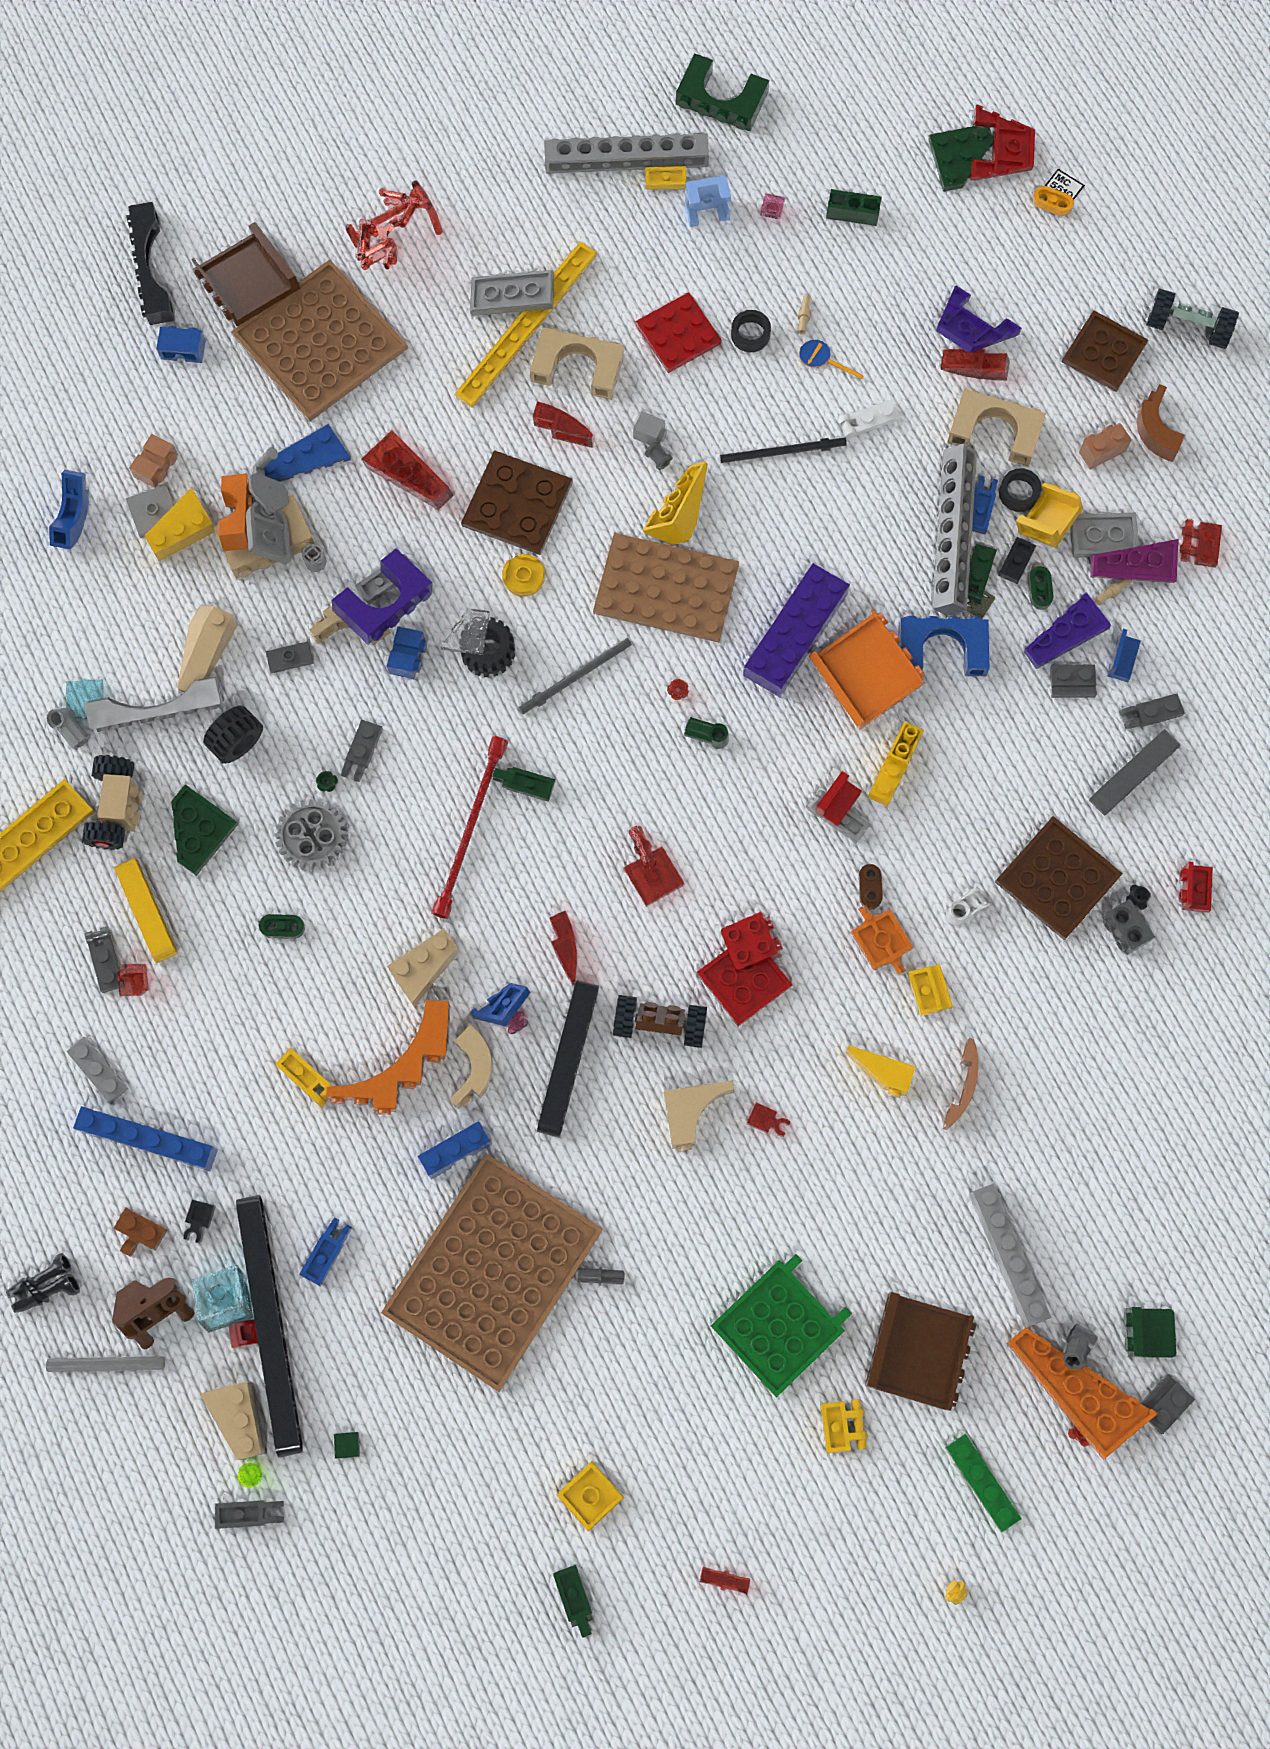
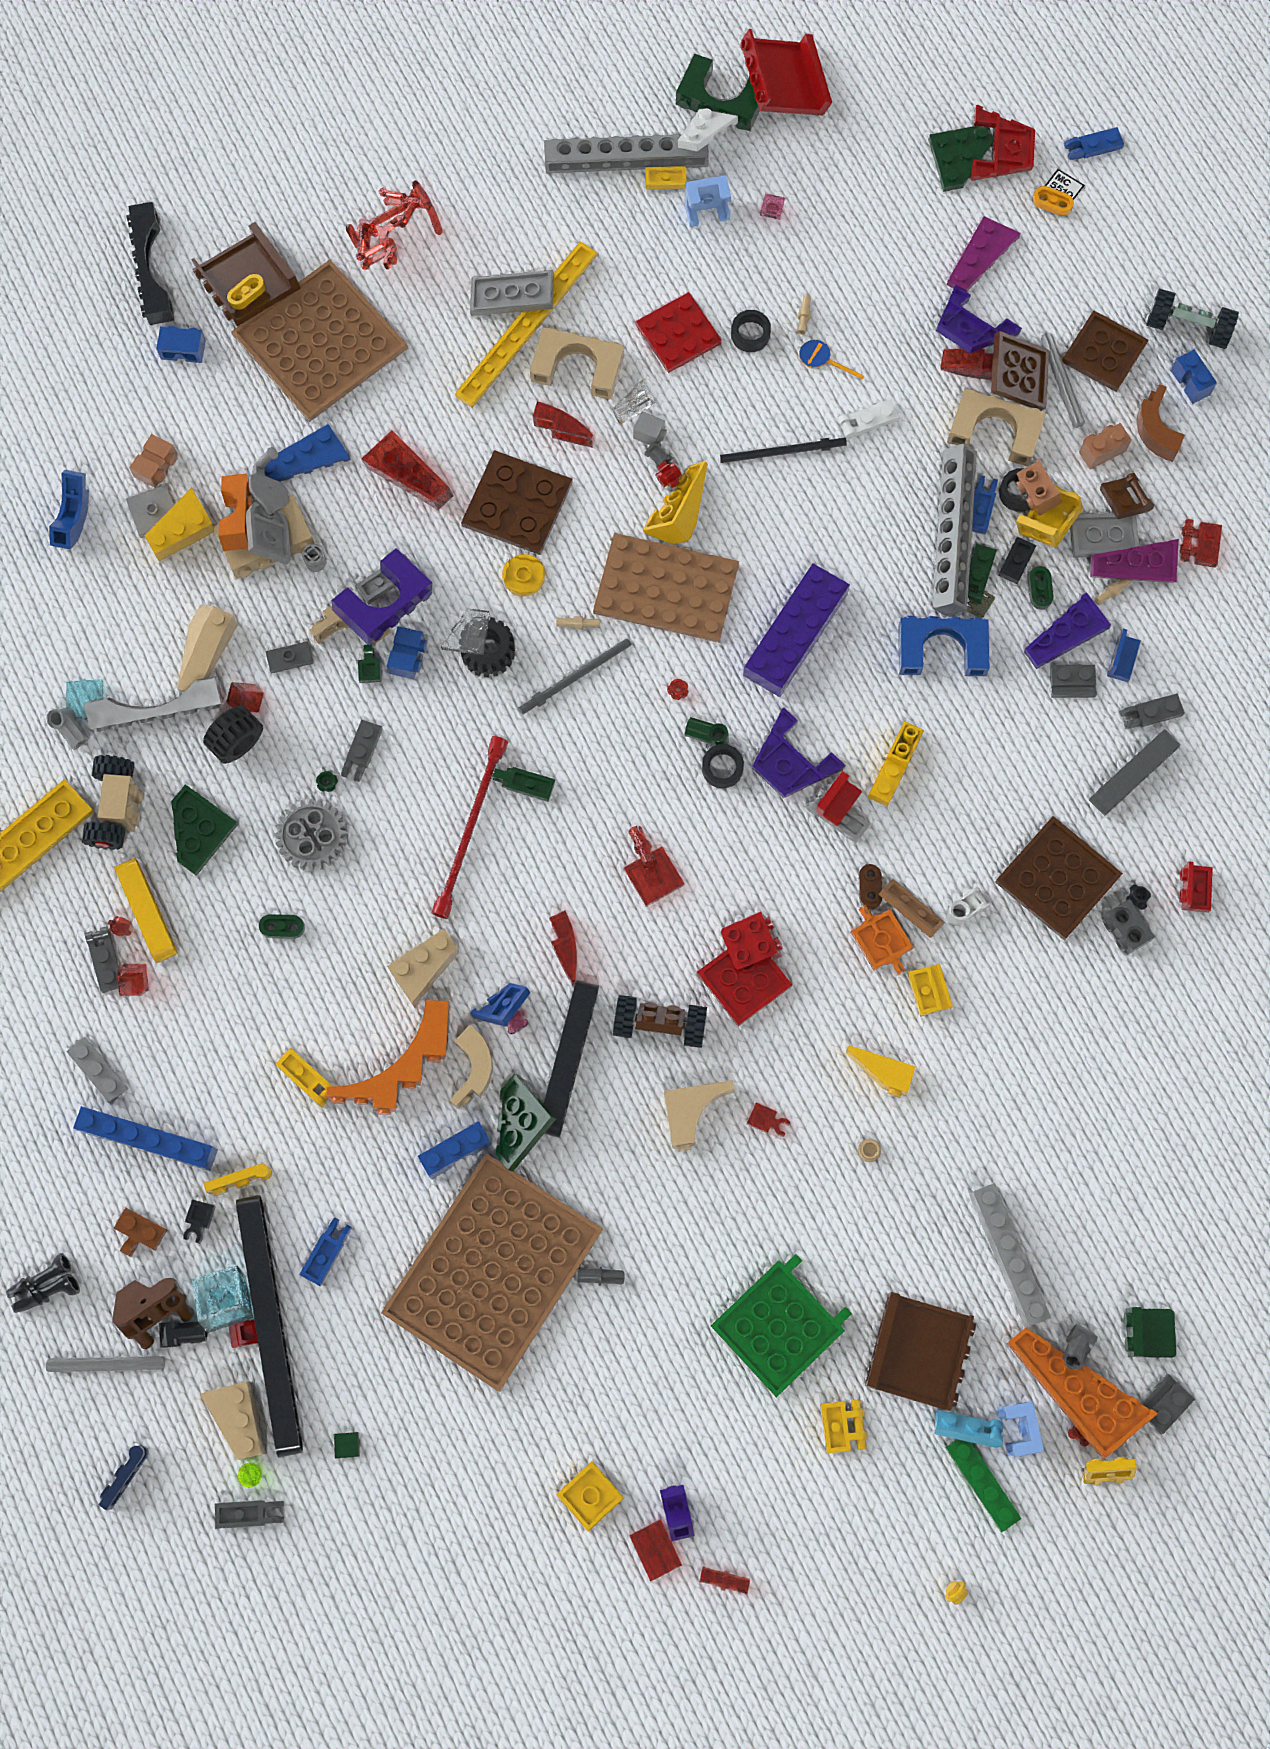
(120, 926): none -> clear red plate
(124, 1476): none -> dark blue plate
(176, 1333): none -> black piece
(239, 1179): none -> yellow plate
(246, 291): none -> yellow plate
(246, 695): none -> clear red panel
(369, 669): none -> dark green plate
(521, 1122): none -> dark green plate
(574, 1599): dark green hinge -> none
(577, 622): none -> tan bar
(634, 402): none -> clear wing
(655, 1550): none -> clear red plate
(668, 474): none -> red gear
(677, 1512): none -> dark purple brick
(704, 128): none -> white wing
(723, 749): none -> black tyre
(784, 766): none -> dark purple wing
(786, 75): none -> red panel
(866, 208): dark green piece -> none
(868, 670): orange panel -> none
(869, 1150): none -> tan plate
(911, 908): none -> medium nougat plate
(969, 1058): nougat slope -> none
(969, 1429): none -> medium azure plate
(982, 251): none -> magenta wing
(1020, 371): none -> reddish brown plate
(1027, 1426): none -> light blue panel
(1038, 487): none -> nougat brick
(1063, 381): none -> light grey axle
(1094, 144): none -> blue hinge
(1101, 1471): none -> yellow plate
(1120, 499): none -> reddish brown plate
(1194, 373): none -> blue brick

